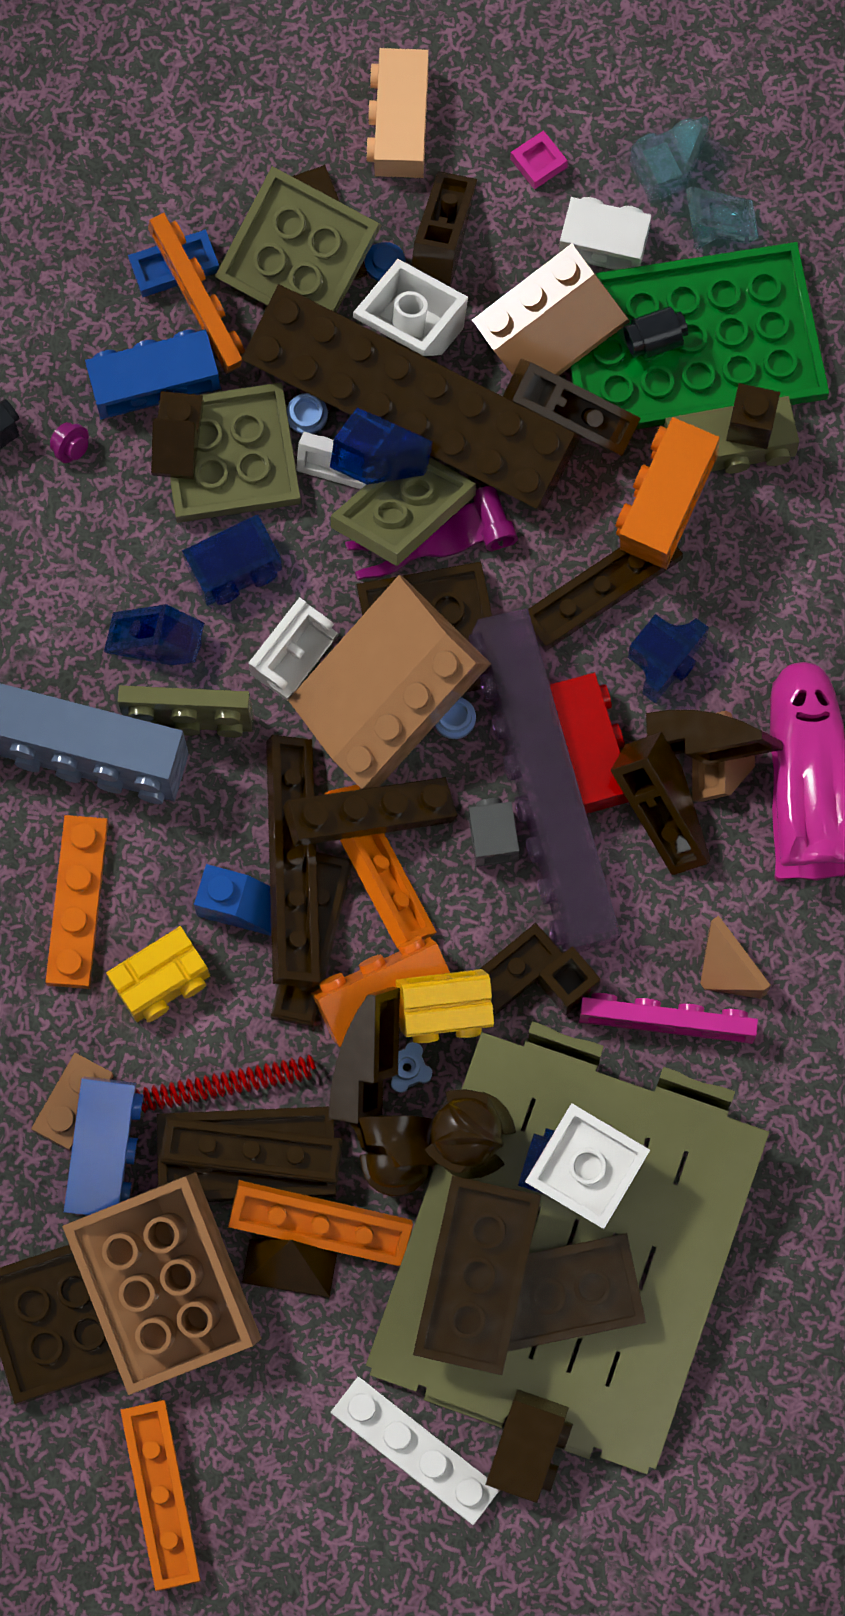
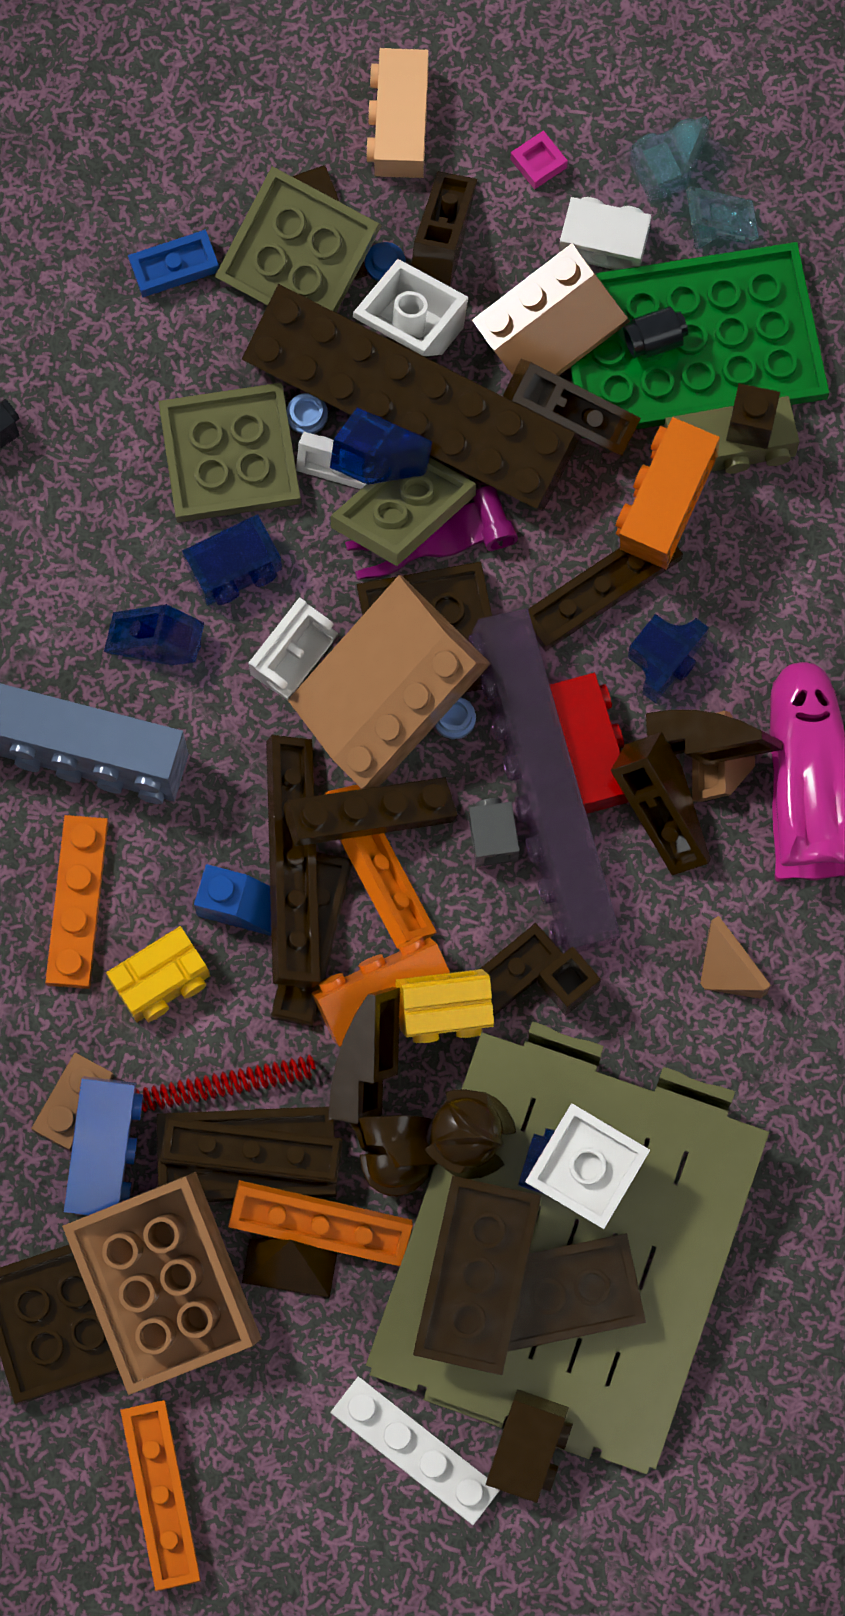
(69, 442): magenta plate -> none
(137, 375): blue brick -> none
(176, 435): dark brown slope -> none
(189, 278): orange plate -> none
(189, 709): olive plate -> none
(419, 1071): light blue plate -> none
(686, 1020): dark pink plate -> none

